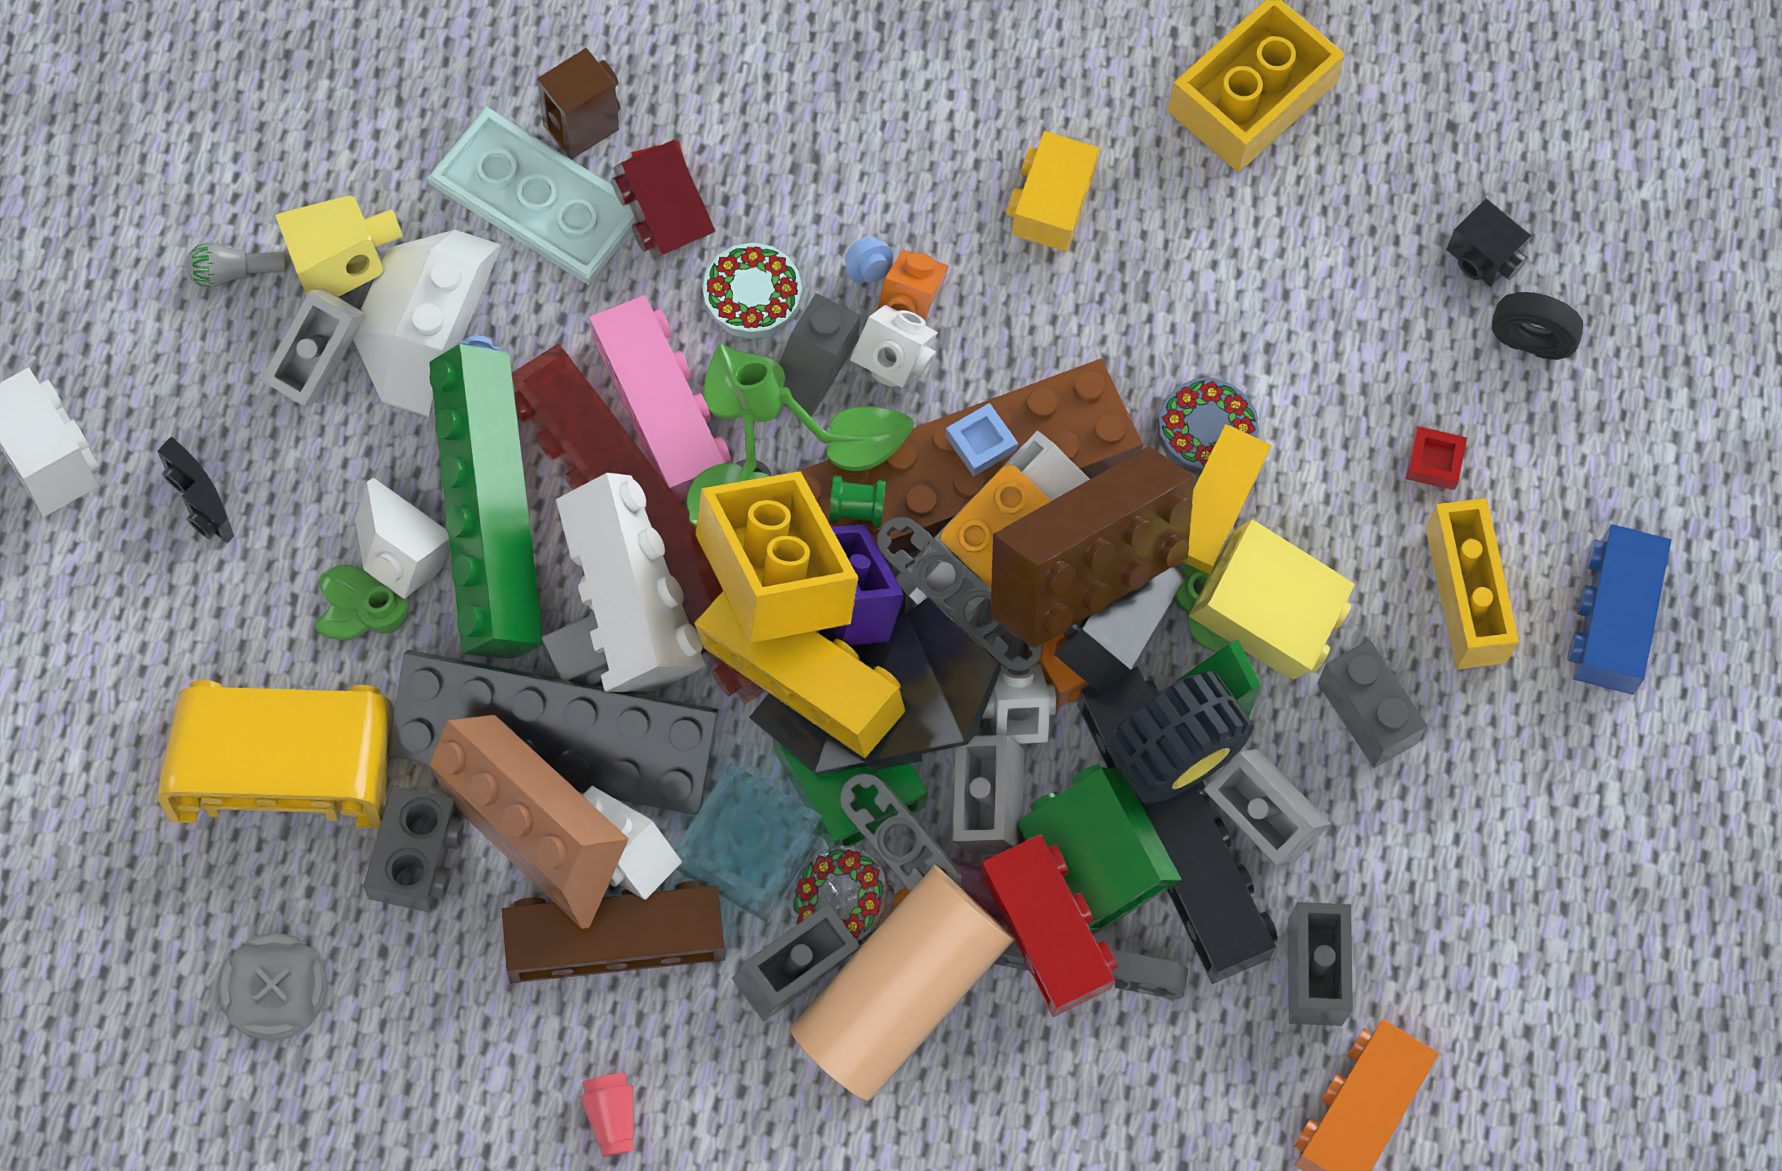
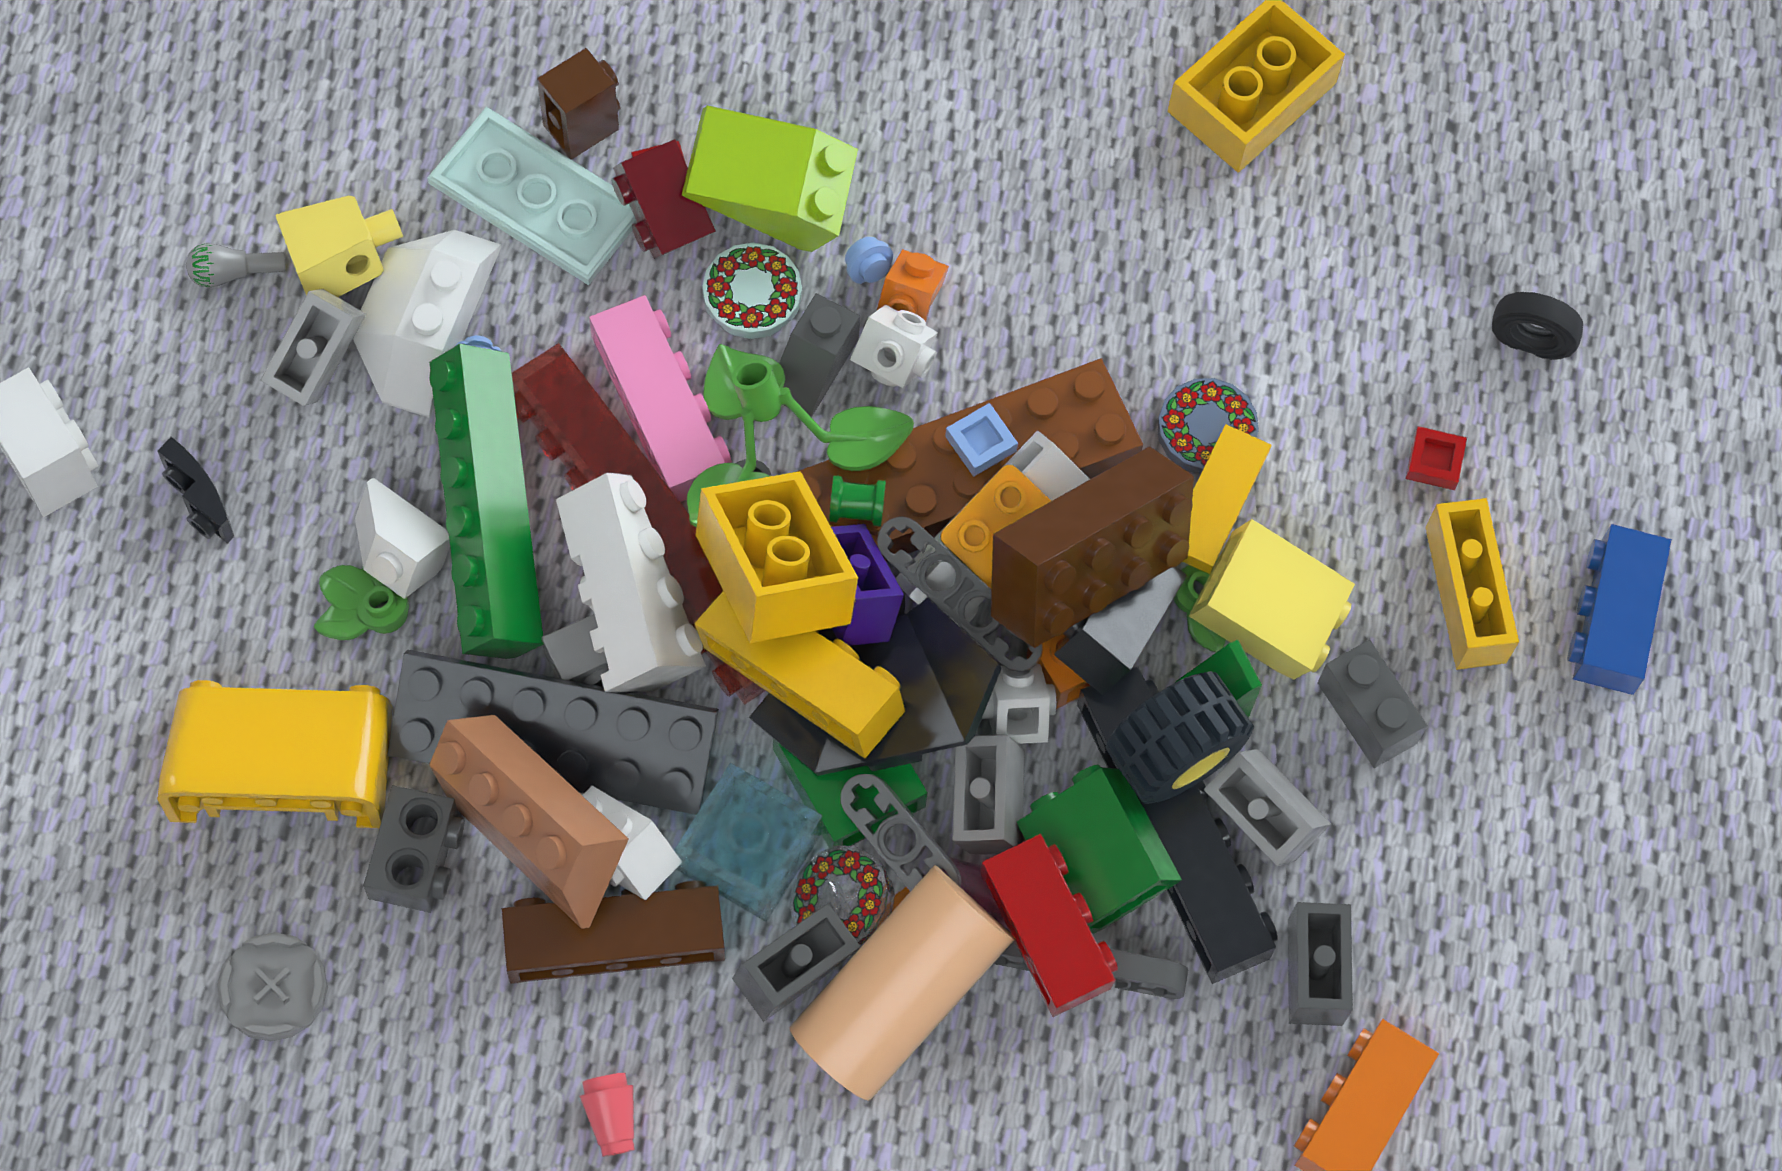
(771, 176): none -> lime slope
(1054, 190): yellow brick -> none
(1489, 244): black brick -> none

